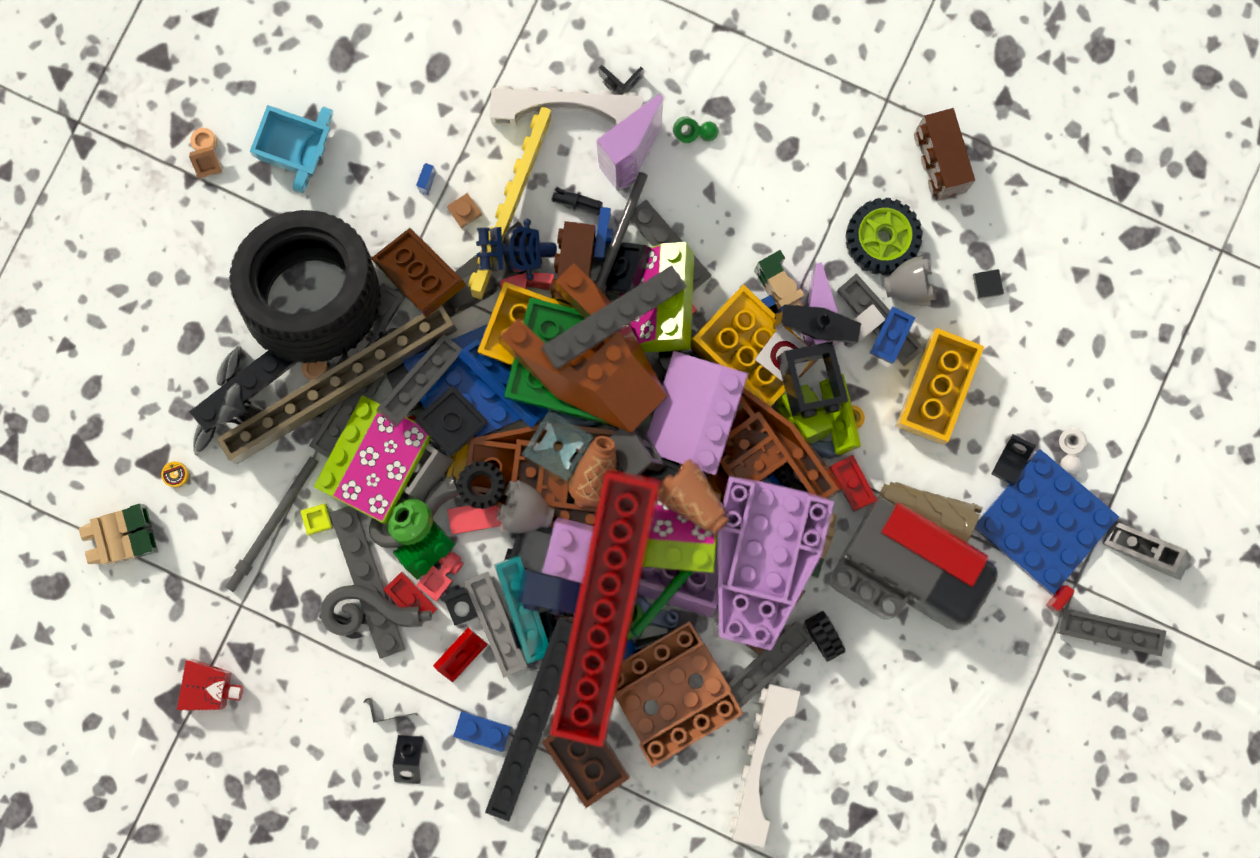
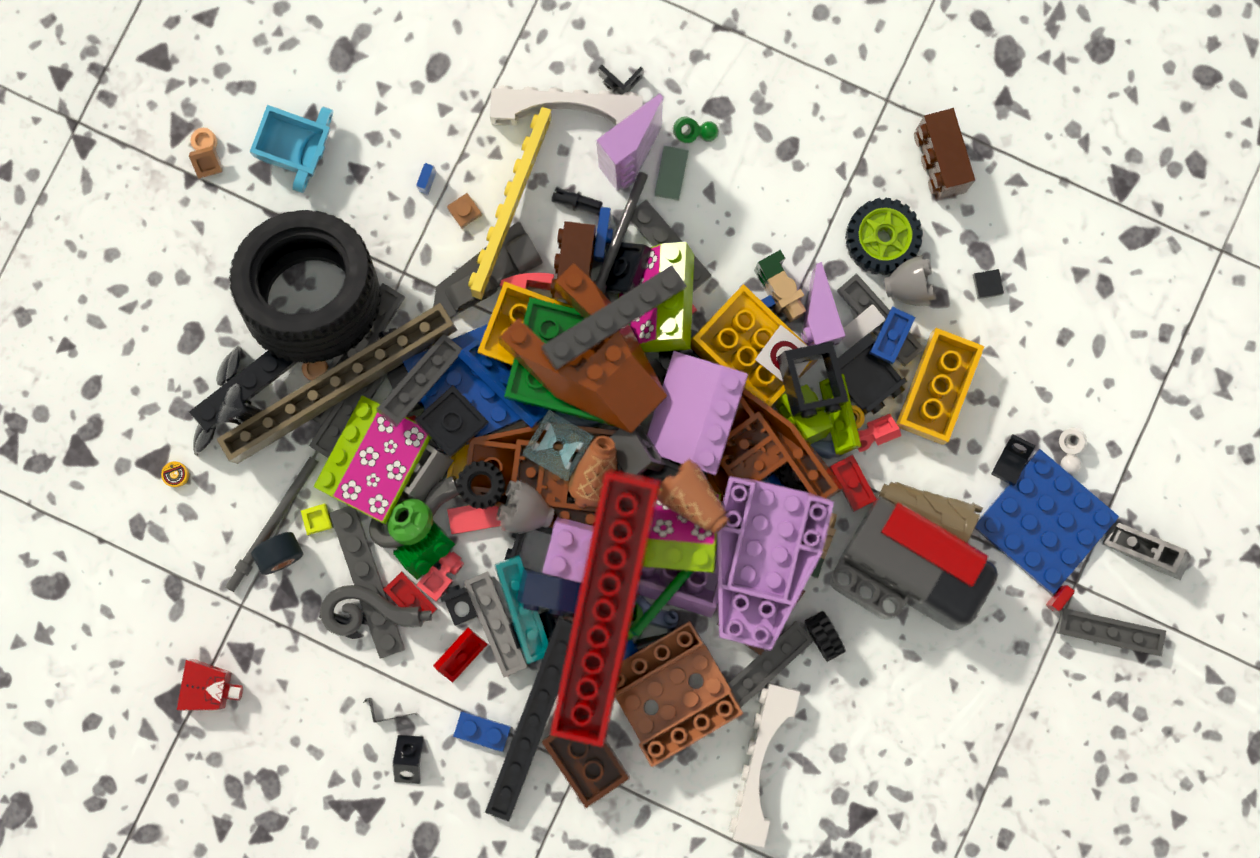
(111, 536): tan hips -> none
(277, 553): none -> black wheel
(418, 272): reddish brown tile -> none
(520, 256): dark blue torso -> none
(671, 173): none -> sand green tile
(818, 323): black piece -> none
(869, 377): none -> black panel
(880, 431): none -> coral plate

